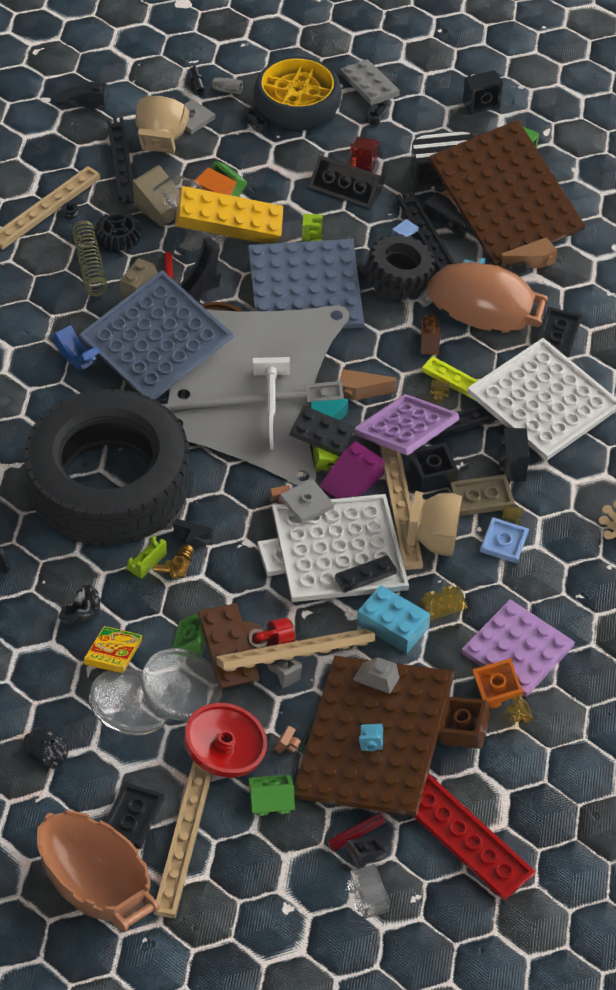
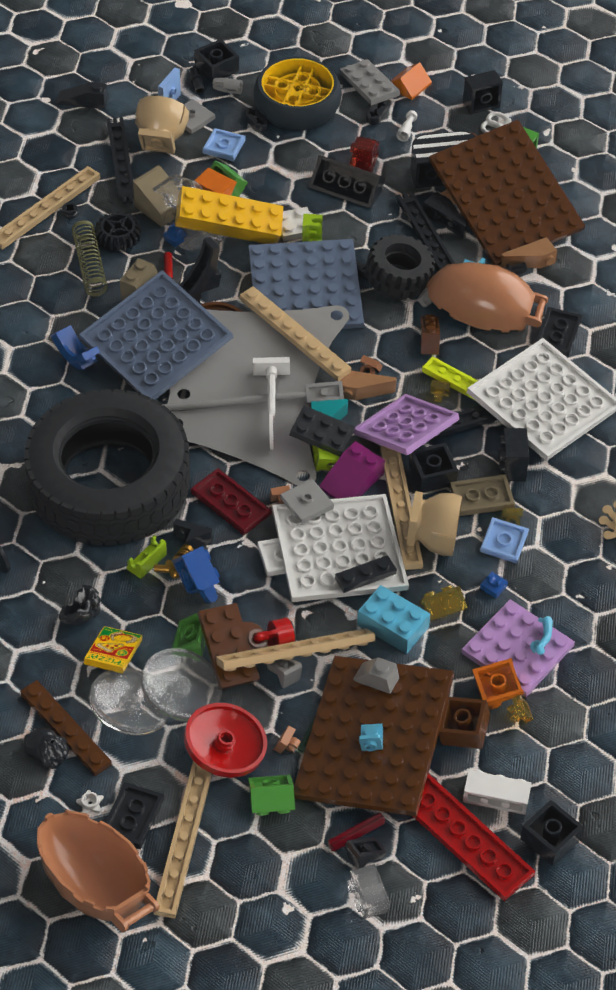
(65, 726): none -> reddish brown plate
(86, 798): none -> white plate
(170, 85): none -> light blue plate
(174, 235): none -> blue tile
(198, 573): none -> blue hinge
(216, 60): none -> black brick
(224, 144): none -> light blue plate
(231, 501): none -> dark red tile
(292, 223): none -> white plate
(295, 333): none -> tan plate
(369, 363): none -> nougat tile
(404, 132): none -> white piece
(406, 228): light blue panel -> none
(412, 81): none -> orange slope
(492, 123): none -> white piece
(493, 585): none -> blue tile
(497, 792): none -> white brick
(538, 645): none -> medium azure piece
(551, 832): none -> black brick

